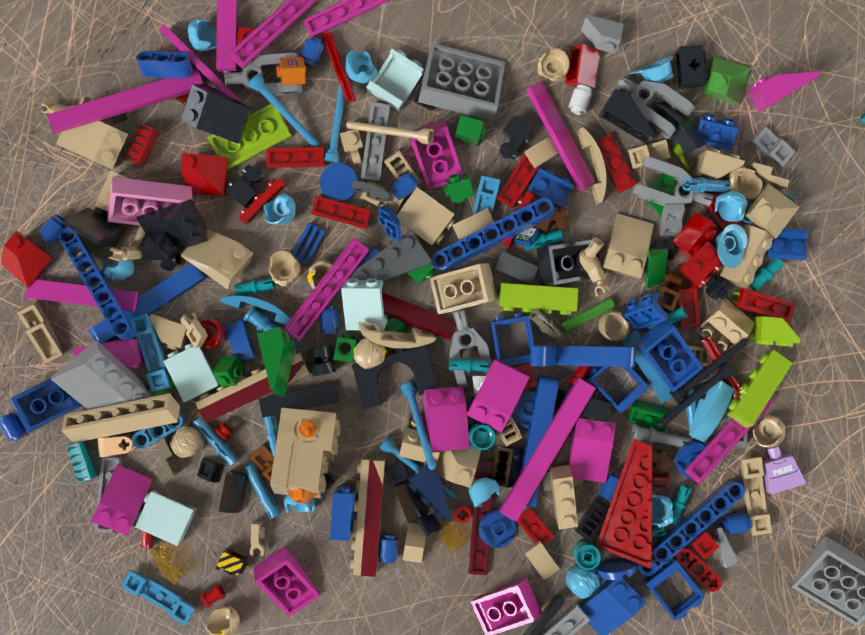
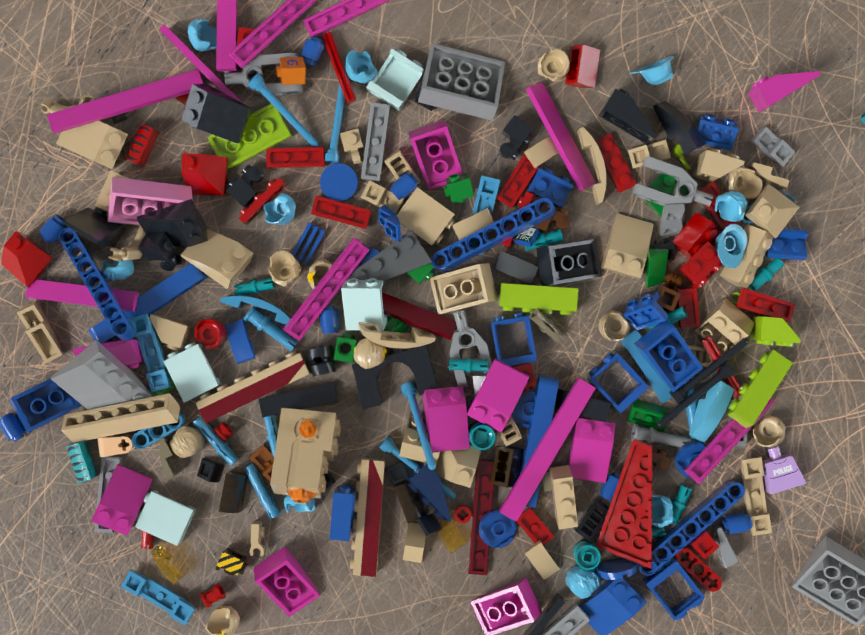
(164, 64): blue beam -> none
(195, 331): tan plate -> none
(228, 371): green brick -> none
(277, 357): green slope -> none
(375, 192): dark grey slope -> none
(388, 548): blue brick -> none
(425, 135): tan piece -> none
(470, 130): green brick -> none
(482, 490): medium azure hair -> none
(580, 99): white brick -> none
(581, 373): red pin -> none
(582, 356): blue beam -> none
(588, 315): bright green axle -> none
(593, 265): tan arm -> none
(603, 33): light grey slope -> none
(656, 90): light grey piece -> none
(661, 480): clear red bush -> none
(686, 75): black brick -> none
(701, 185): dark azure pin -> none
(717, 288): black gear -> none
(726, 81): bright green slope -> none

